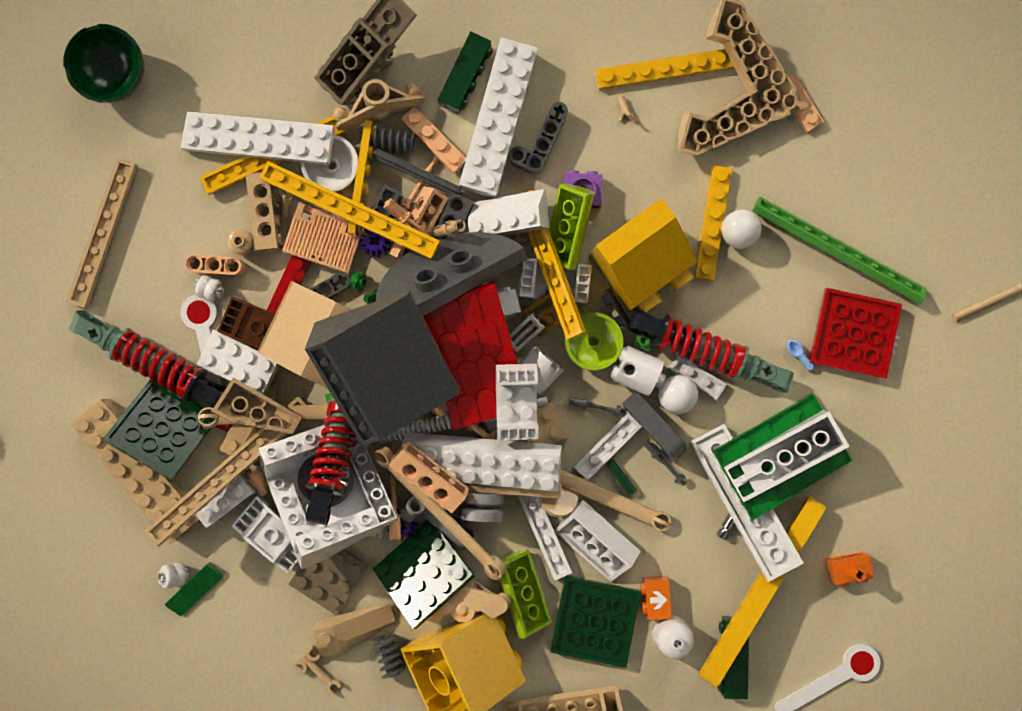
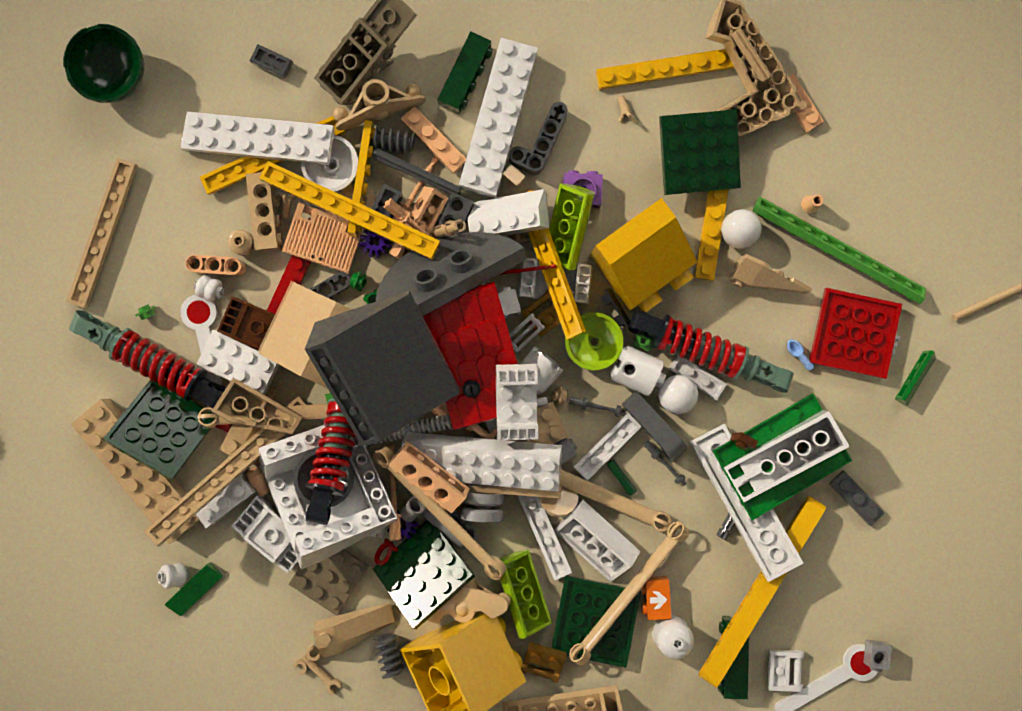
(145, 312): none -> bright green plate
(271, 61): none -> dark grey plate
(391, 547): none -> red piece
(471, 388): none -> black piece
(514, 175): none -> tan slope
(528, 269): none -> red piece
(543, 657): none -> pearl gold plate
(559, 396): none -> tan plate
(568, 449): none -> light grey brick
(628, 593): none -> tan piece
(700, 152): none -> dark green plate
(743, 441): none -> reddish brown plate
(751, 55): none -> tan axle
(755, 274): none -> tan wedge
(780, 669): none -> white plate
(811, 203): none -> light nougat cone
(850, 568): orange brick -> none
(856, 498): none -> dark grey plate
(874, 647): none -> light grey brick
(915, 377): none -> green slope

